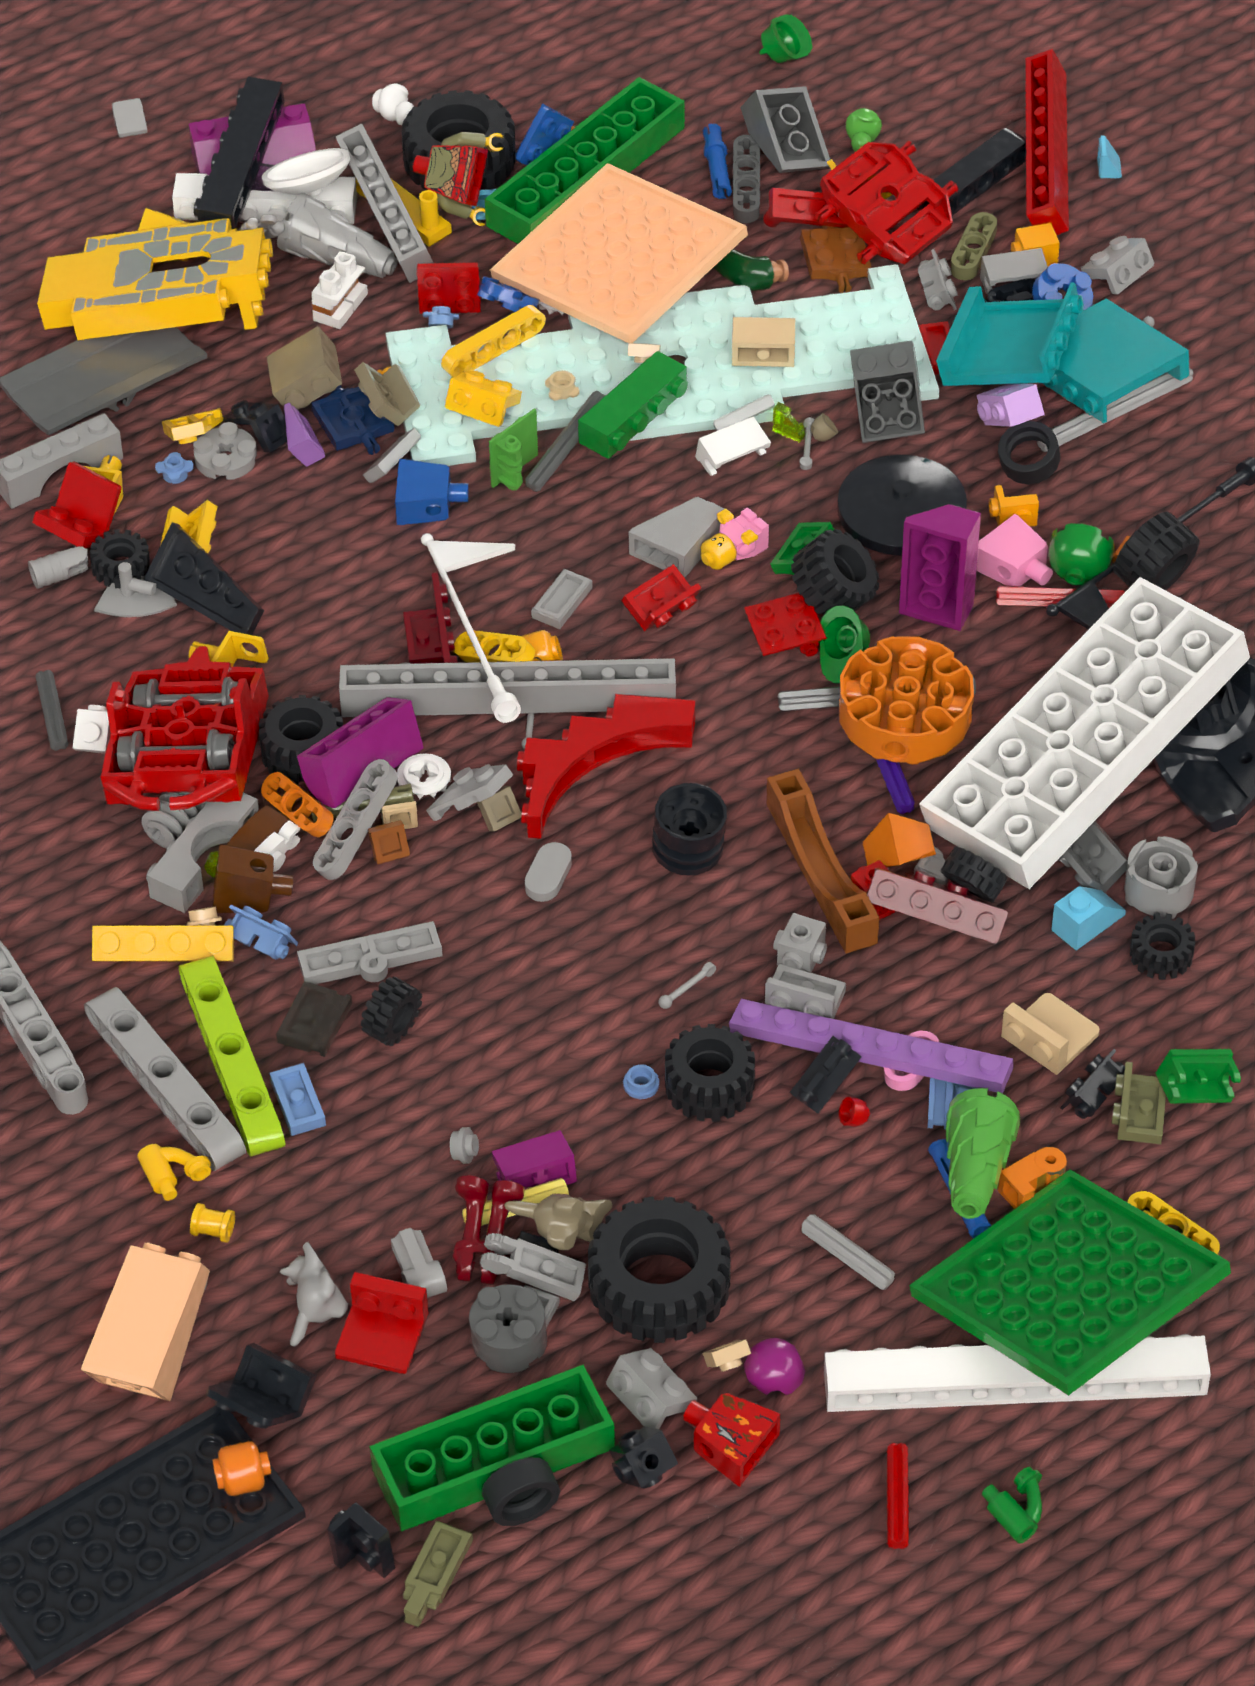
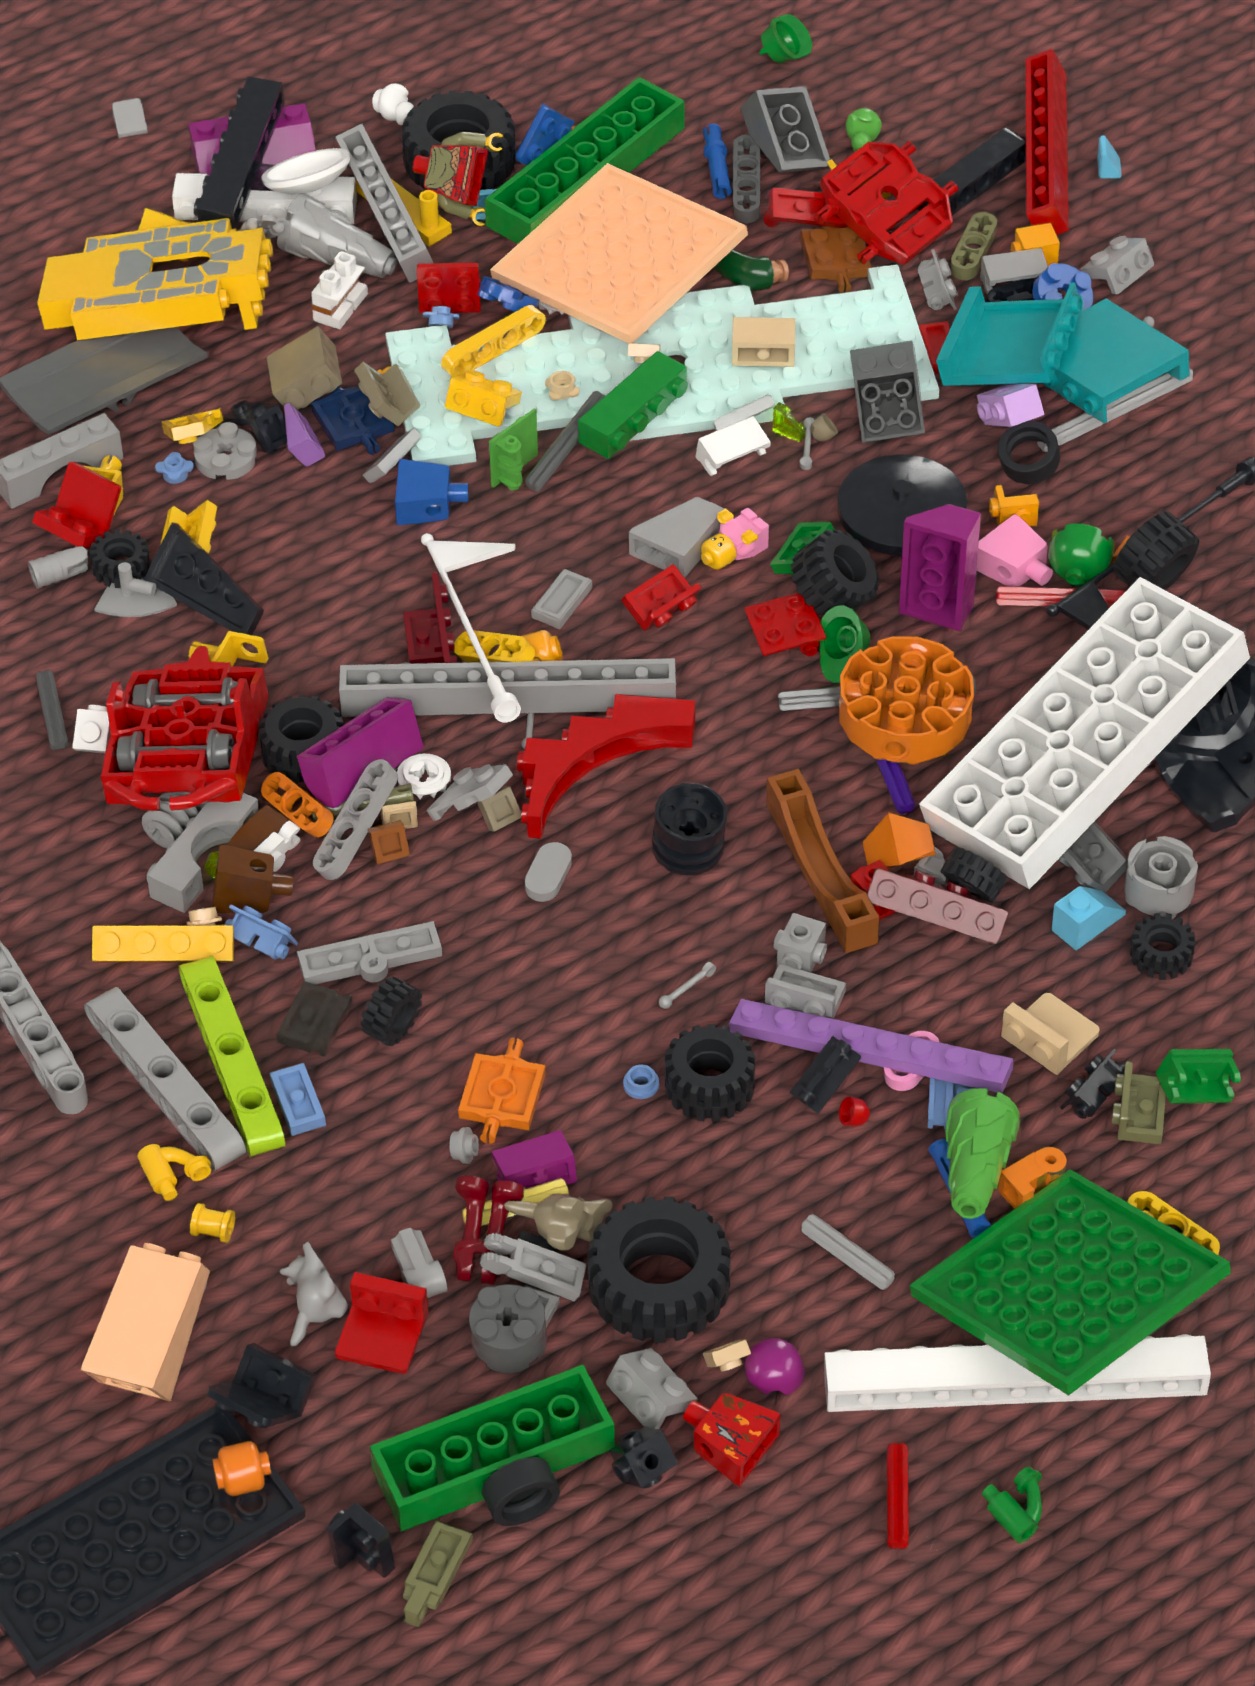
(502, 1091): none -> orange plate

